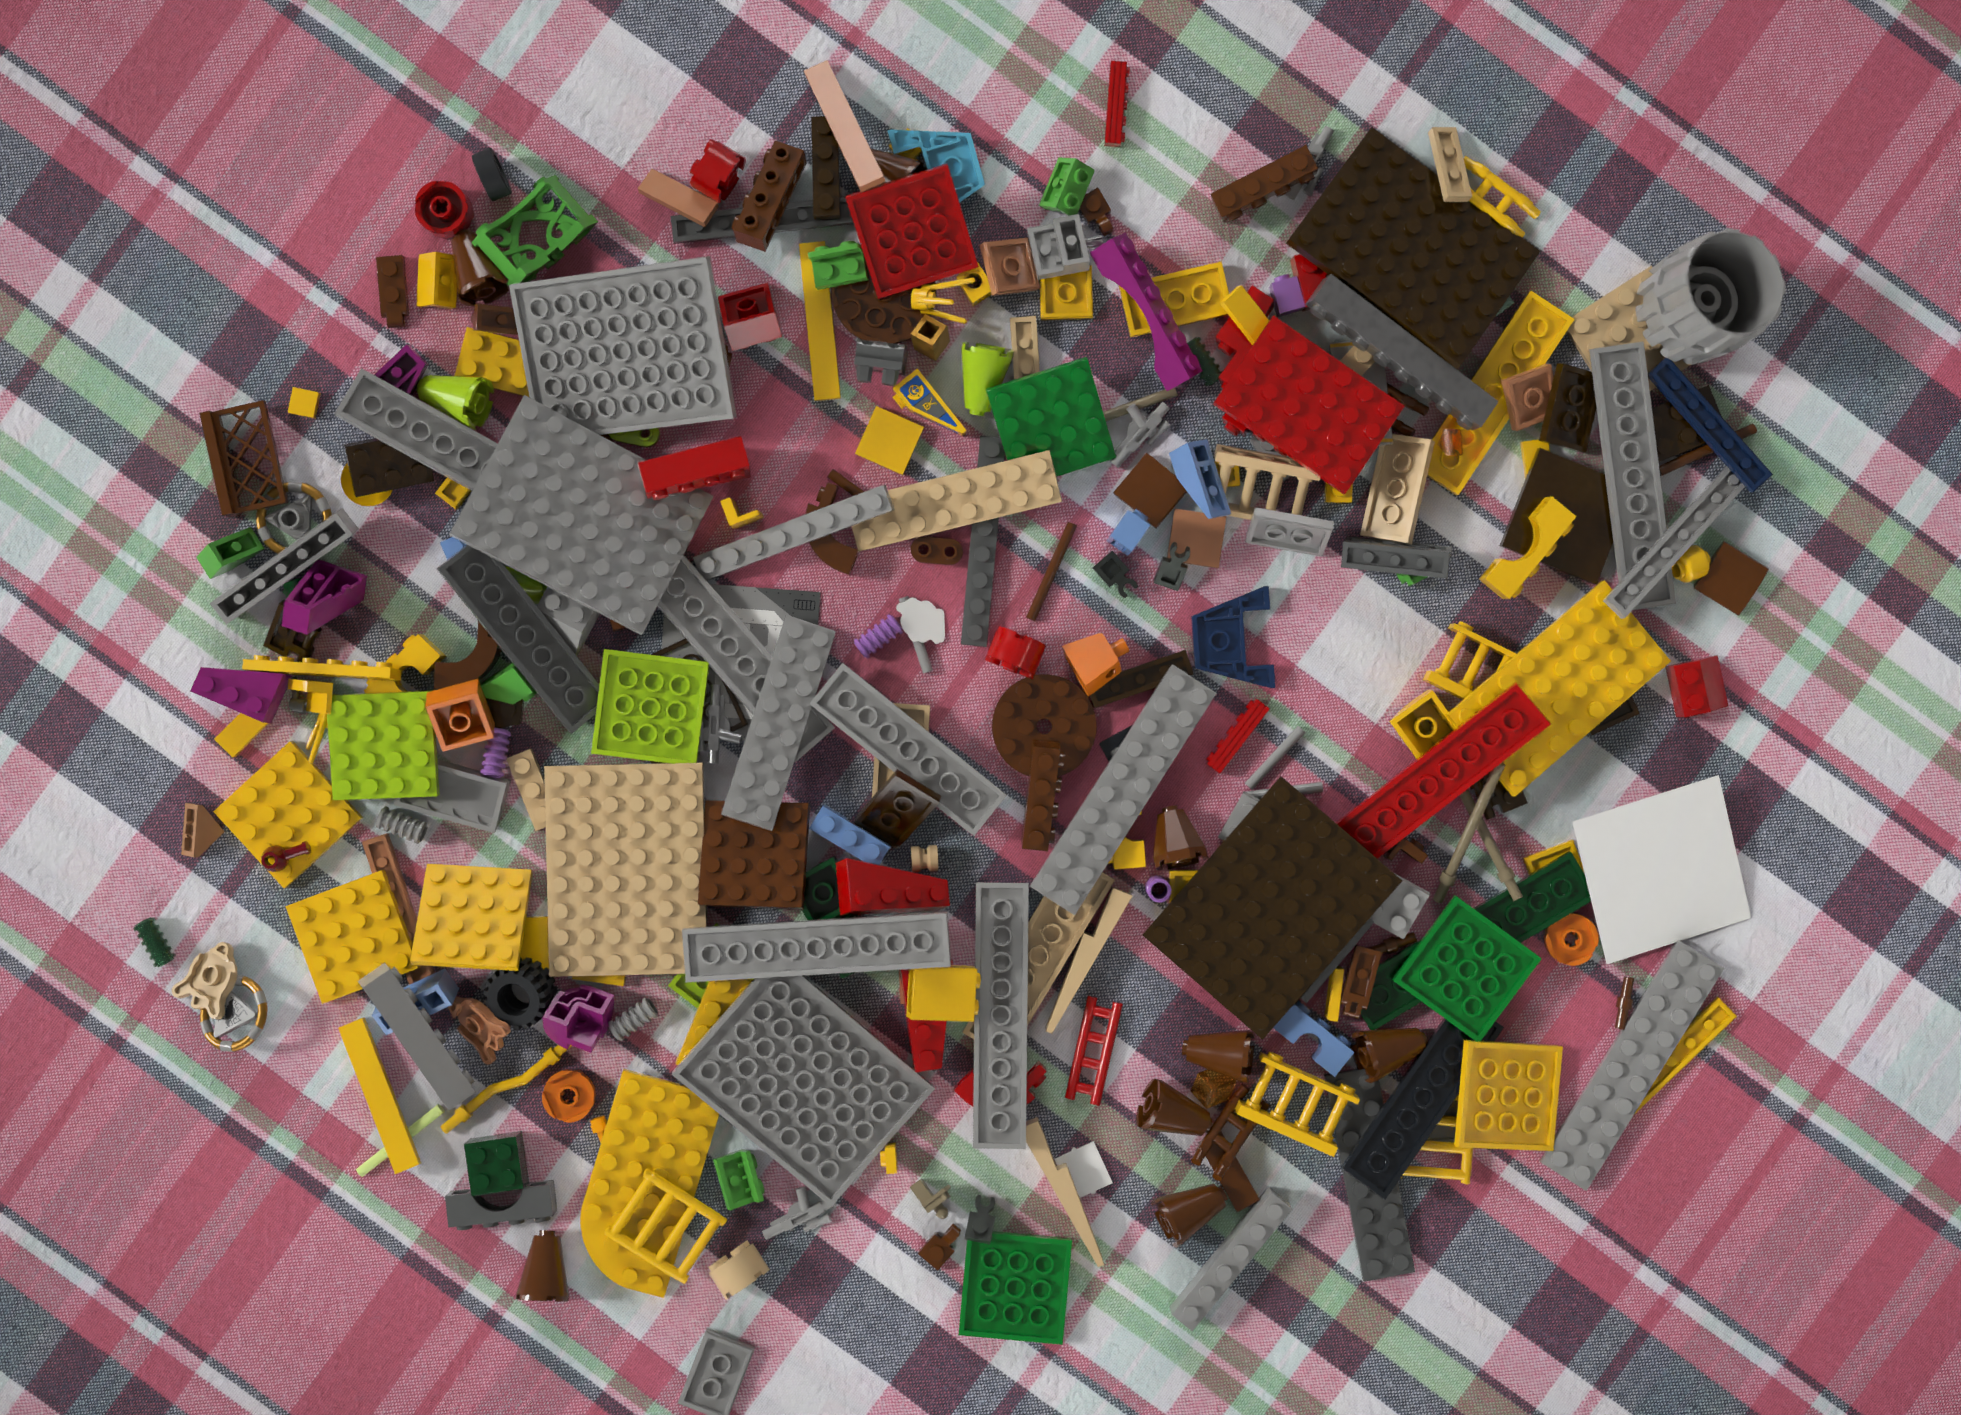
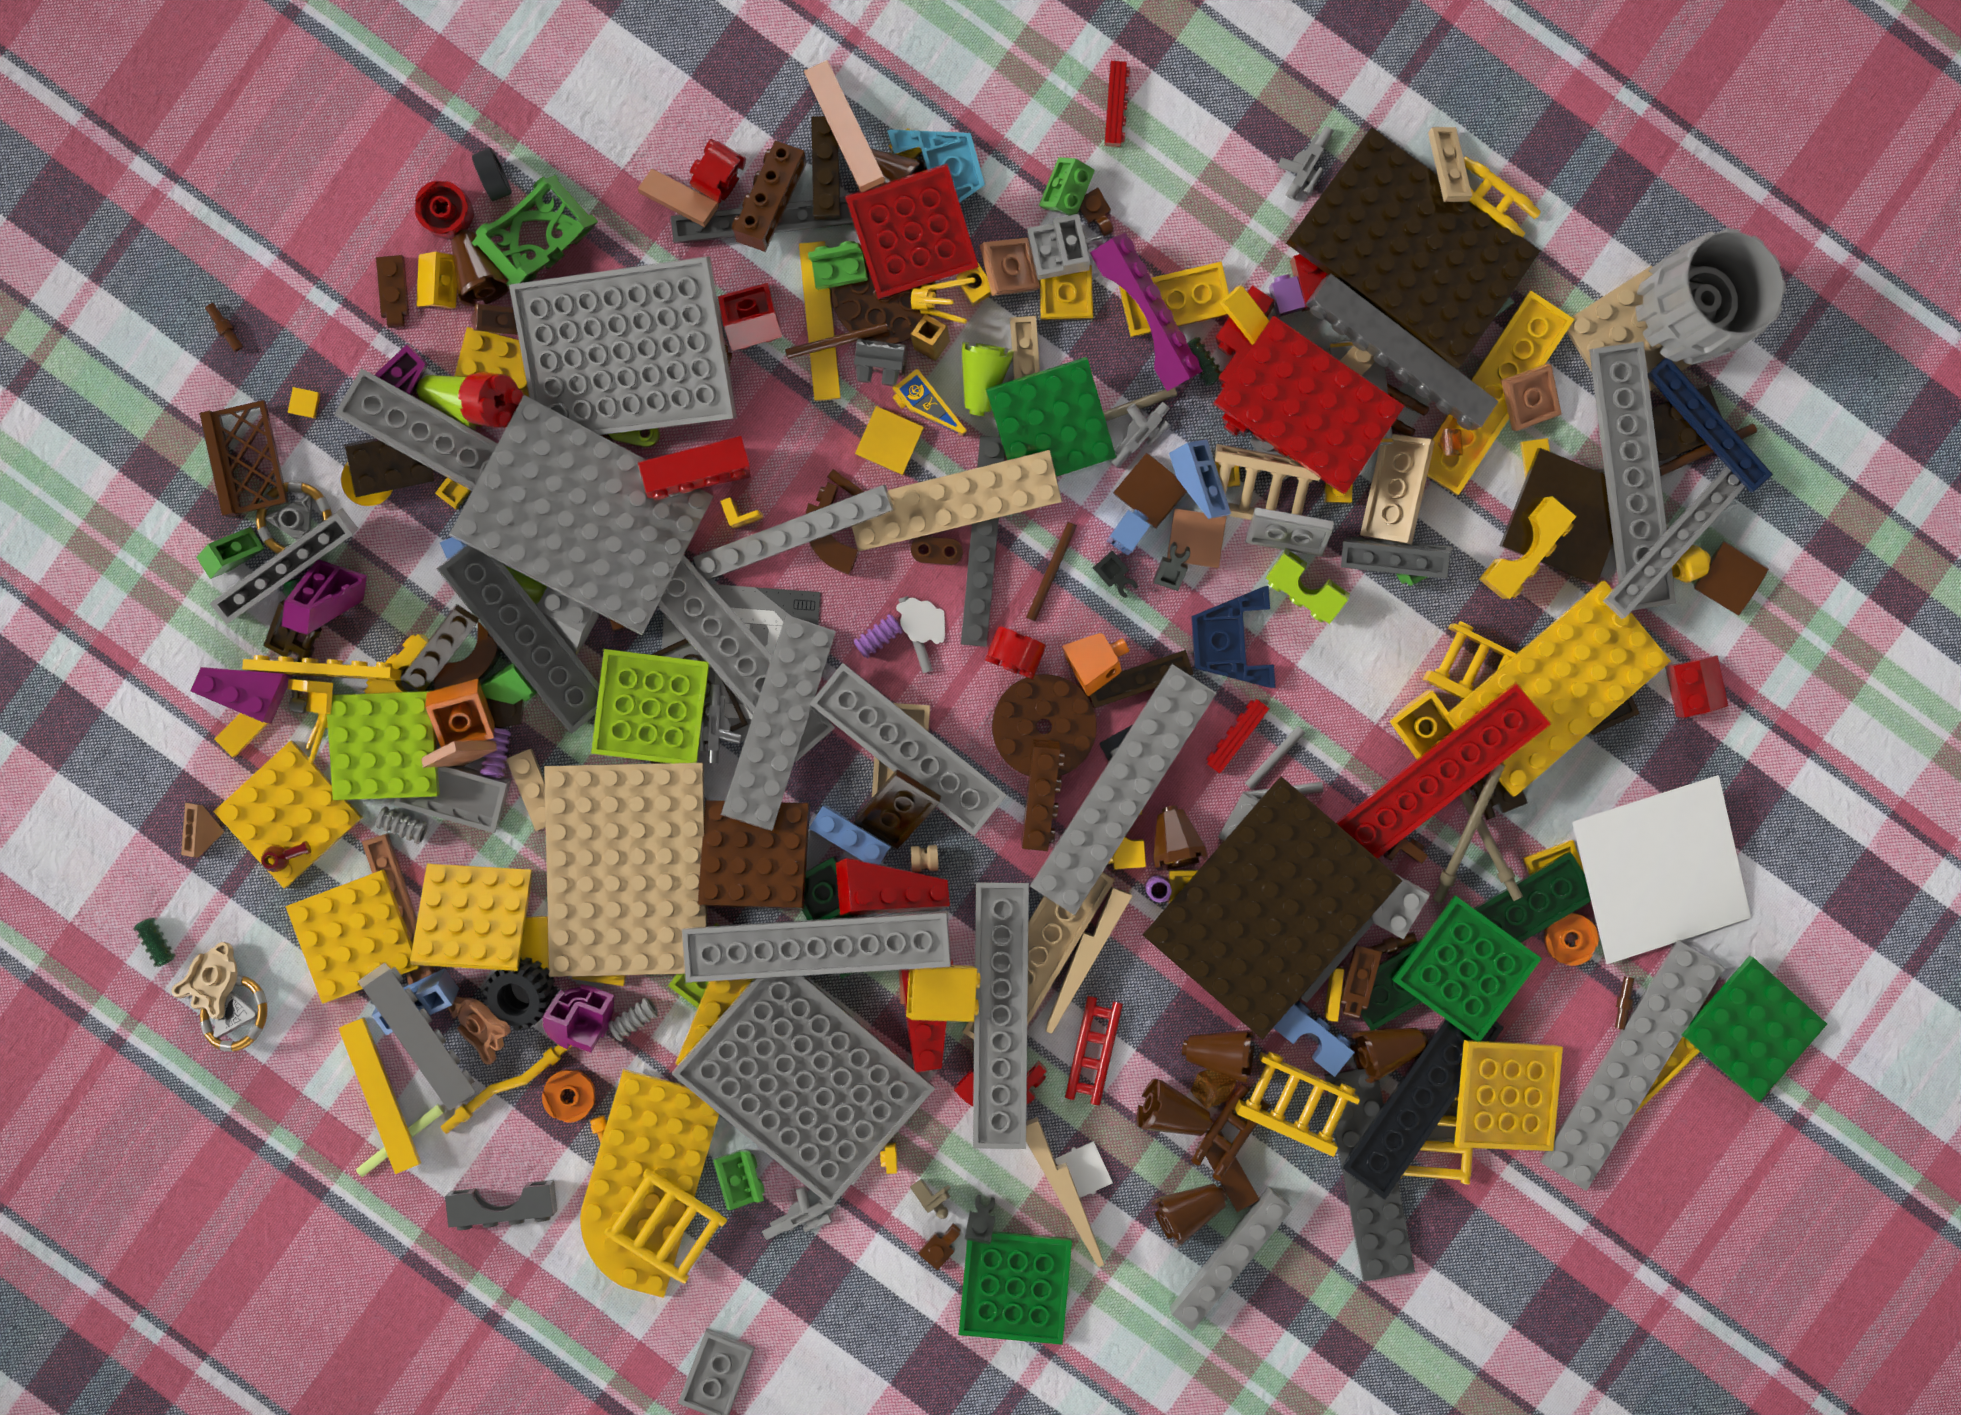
(224, 327): none -> reddish brown bar
(440, 648): none -> plate
(459, 753): none -> nougat tile
(489, 399): none -> red brick
(496, 1163): dark green brick -> none
(544, 1270): reddish brown cone -> none
(738, 1271): tan brick -> none
(837, 340): none -> reddish brown bar
(1264, 183): reddish brown brick -> none
(1322, 602): none -> lime arch
(1570, 409): dark brown plate -> none
(1754, 1029): none -> green plate

